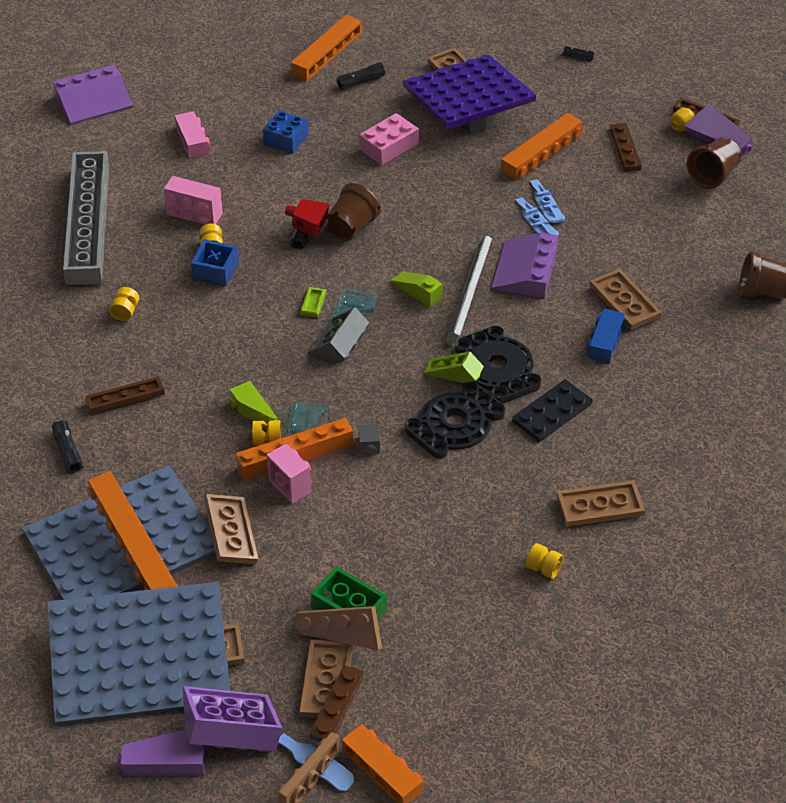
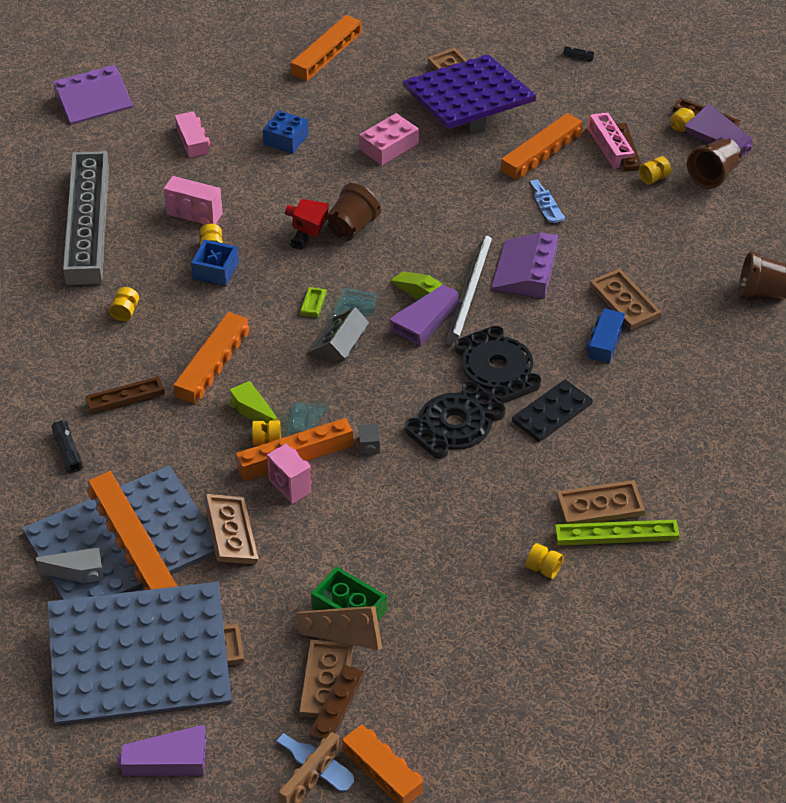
(76, 566): none -> light grey slope
(211, 358): none -> orange brick
(230, 719): medium lavender slope -> none
(350, 79): black axle -> none
(425, 315): none -> medium lavender slope
(456, 367): lime slope -> none
(540, 224): light blue piece -> none
(605, 139): none -> bright pink fence
(616, 532): none -> lime plate
(655, 170): none -> yellow wheel

